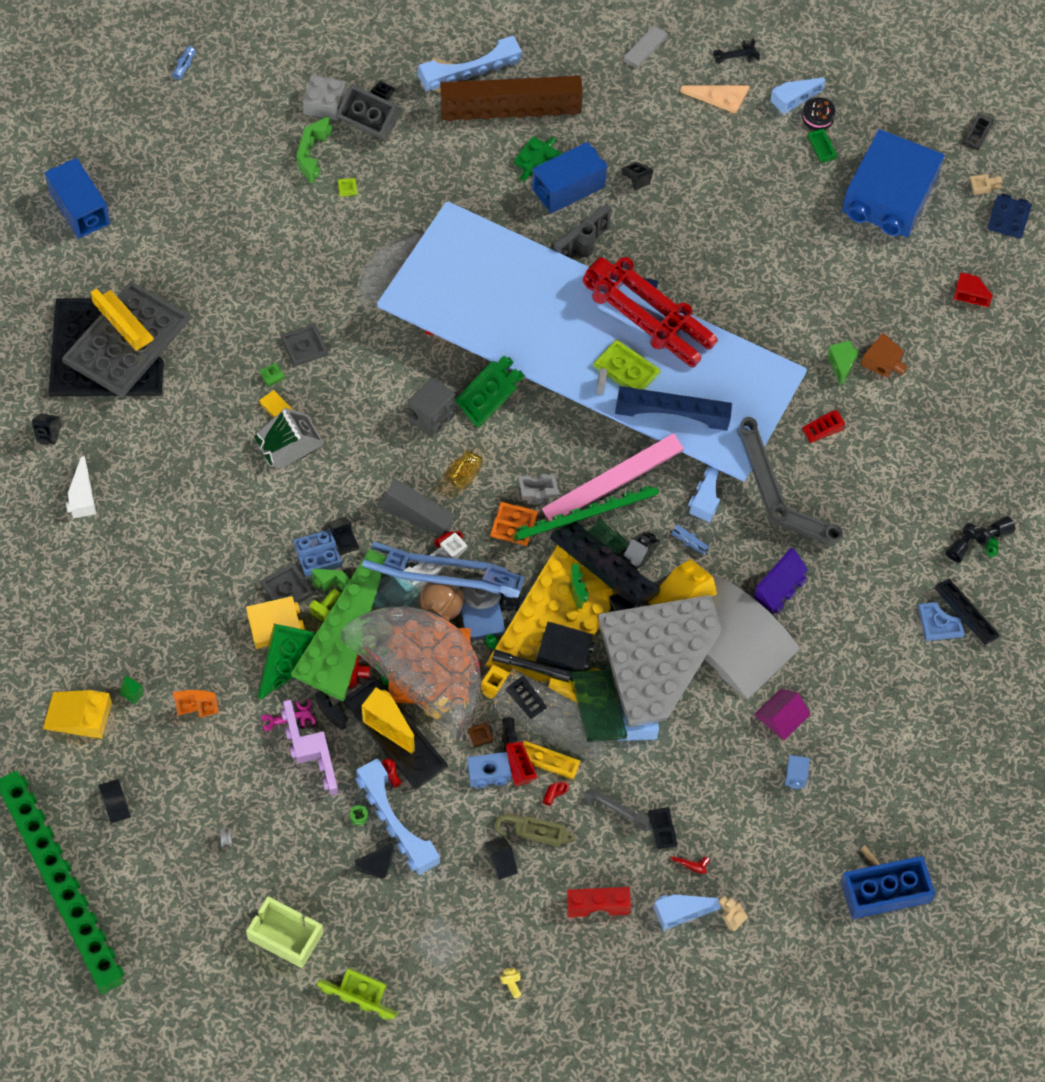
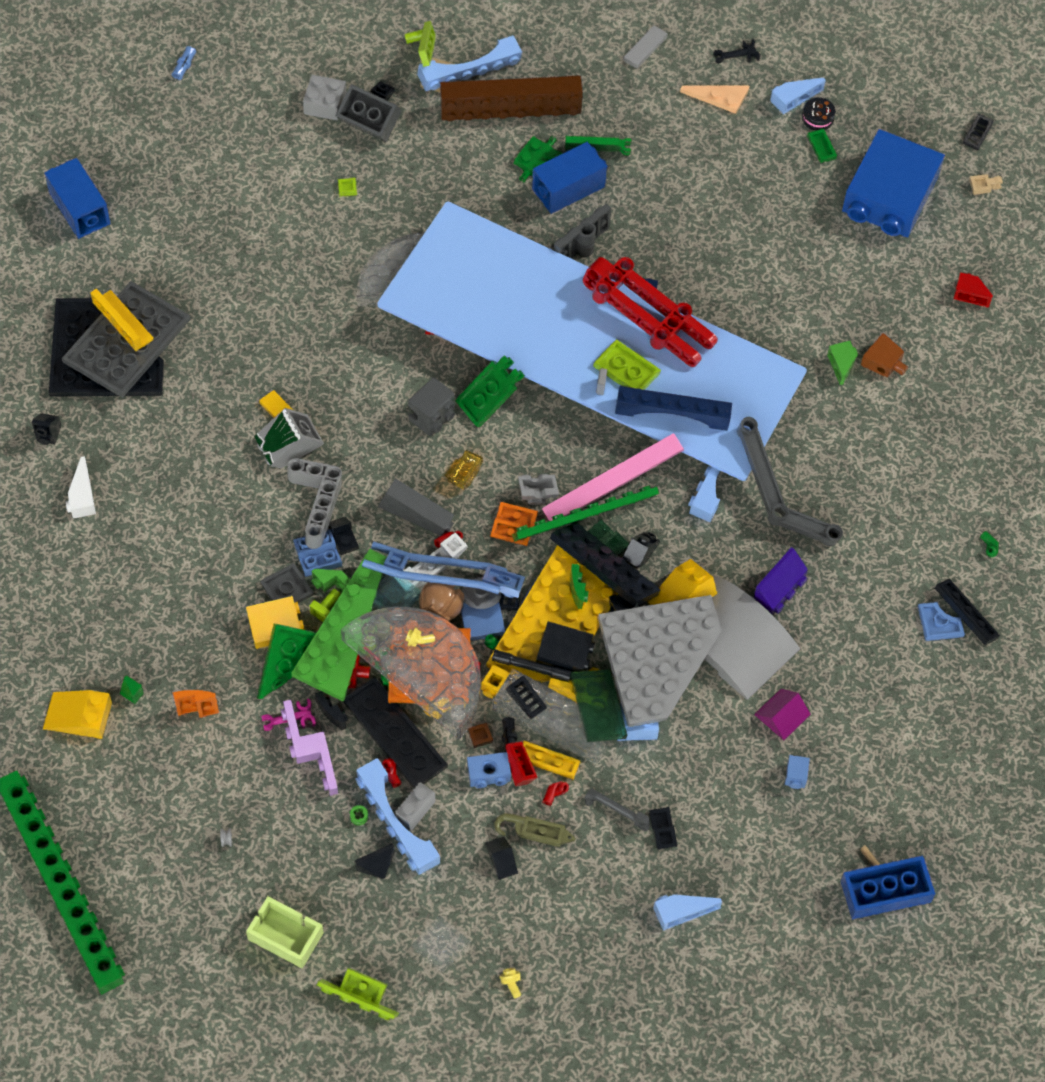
(114, 801): black slope -> none
(272, 374): bright green tile -> none
(304, 345): dark grey tile -> none
(315, 131): bright green slope -> none
(329, 481): none -> light grey beam
(384, 716): yellow slope -> none
(415, 637): none -> light yellow plate
(415, 806): none -> light grey brick
(427, 40): none -> lime piece
(584, 901): red arch -> none
(600, 143): none -> green tile
(639, 174): black slope -> none
(690, 540): medium blue pin -> none
(692, 865): red bar -> none
(733, 913): tan plate -> none
(827, 418): red slope -> none
(959, 547): black piece -> none
(999, 528): black piece -> none
(1009, 216): dark blue bracket -> none

